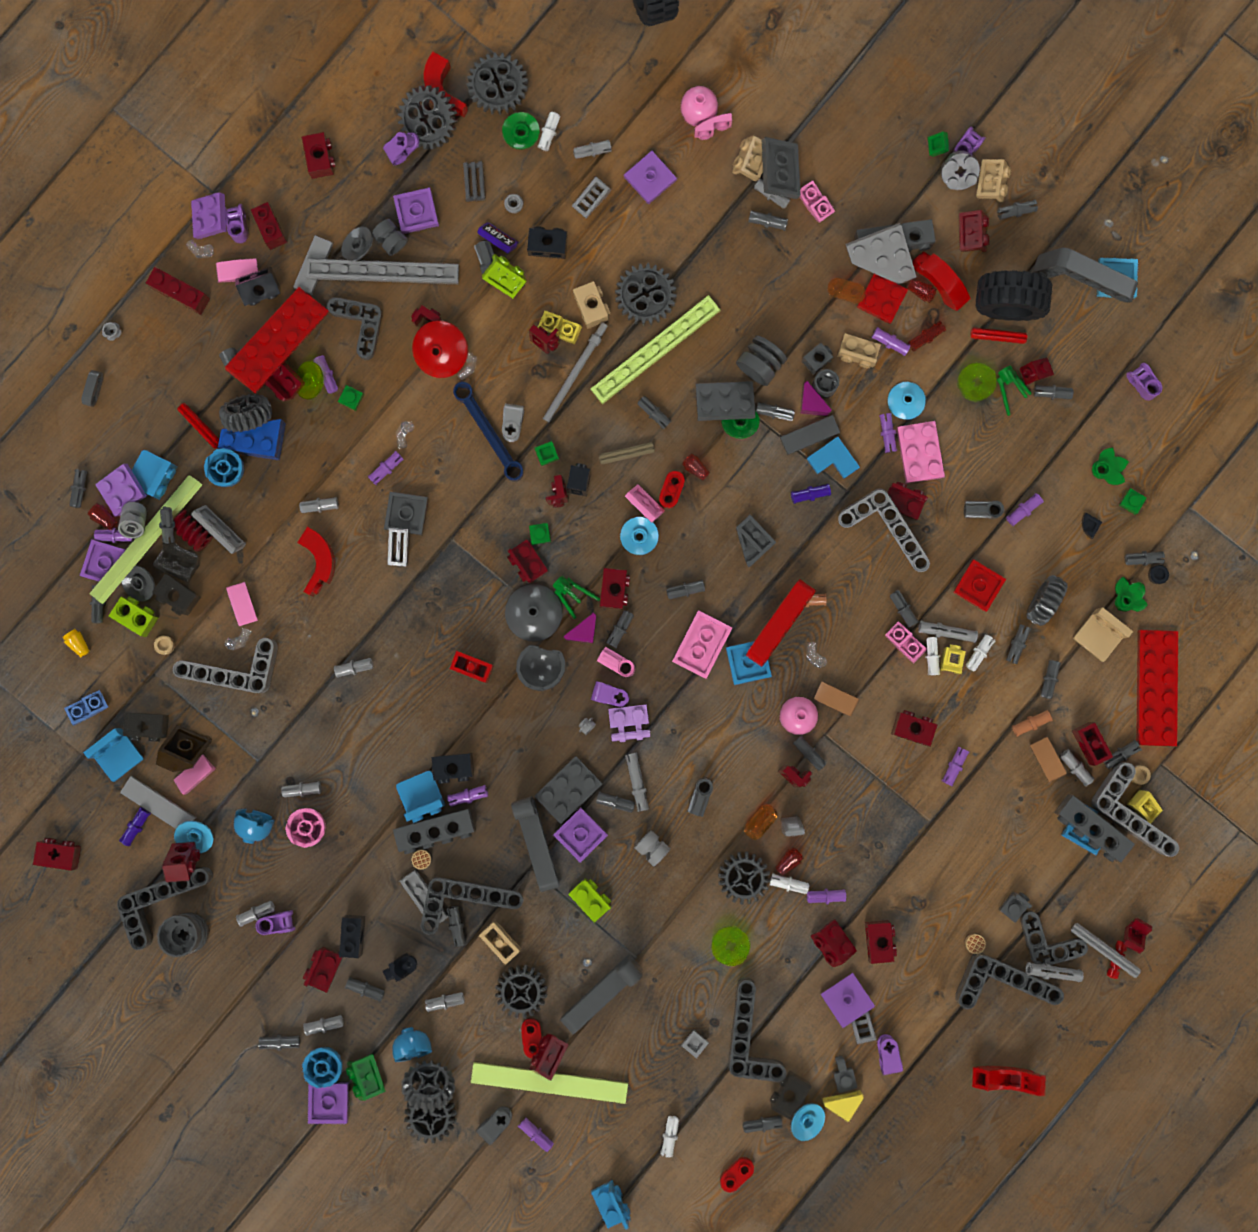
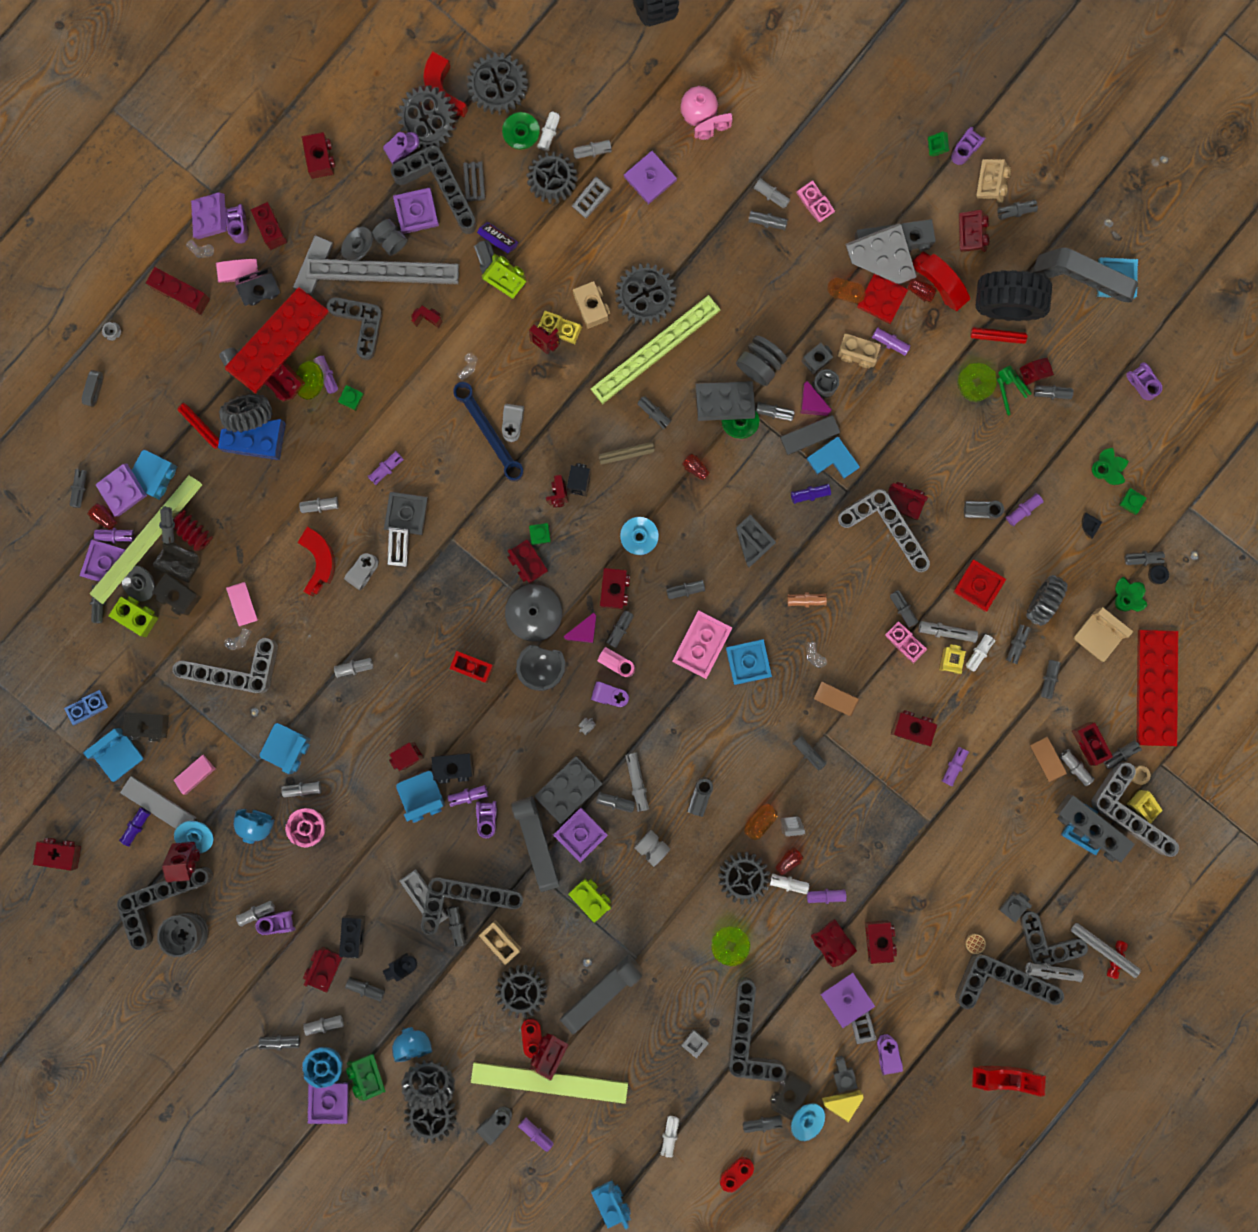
(76, 642): yellow cone -> none
(132, 520): light grey wheel -> none
(164, 645): tan tile -> none
(181, 749): dark brown slope -> none
(218, 529): light grey tile -> none
(224, 468): dark azure cylinder -> none
(285, 748): none -> dark azure bracket
(360, 573): none -> light grey piece
(401, 433): clear arm -> none
(403, 834): dark grey brick -> none
(405, 756): none -> dark red brick
(421, 859): tile -> none
(443, 182): none -> dark grey beam
(444, 1002): light grey axle -> none
(451, 347): red dish -> none
(486, 817): none -> medium lavender piece
(513, 198): light grey plate -> none
(539, 170): none -> dark grey gear
(546, 453): green plate -> none
(556, 249): black brick -> none
(564, 587): green plant -> none
(594, 341): light grey bar -> none
(628, 717): lavender plate -> none
(644, 503): bright pink plate -> none
(671, 490): red plate -> none
(749, 159): tan bracket -> none
(780, 168): dark grey plate -> none
(780, 622): red beam -> none
(791, 774): dark red bracket -> none
(798, 715): bright pink cylinder -> none
(888, 432): medium lavender pin -> none
(904, 409): medium azure dish -> none
(920, 452): bright pink plate -> none
(926, 336): clear red pin -> none
(933, 657): white axle -> none
(952, 164): flat silver plate -> none
(1032, 723): nougat pin -> none
(1136, 934): dark red bracket -> none

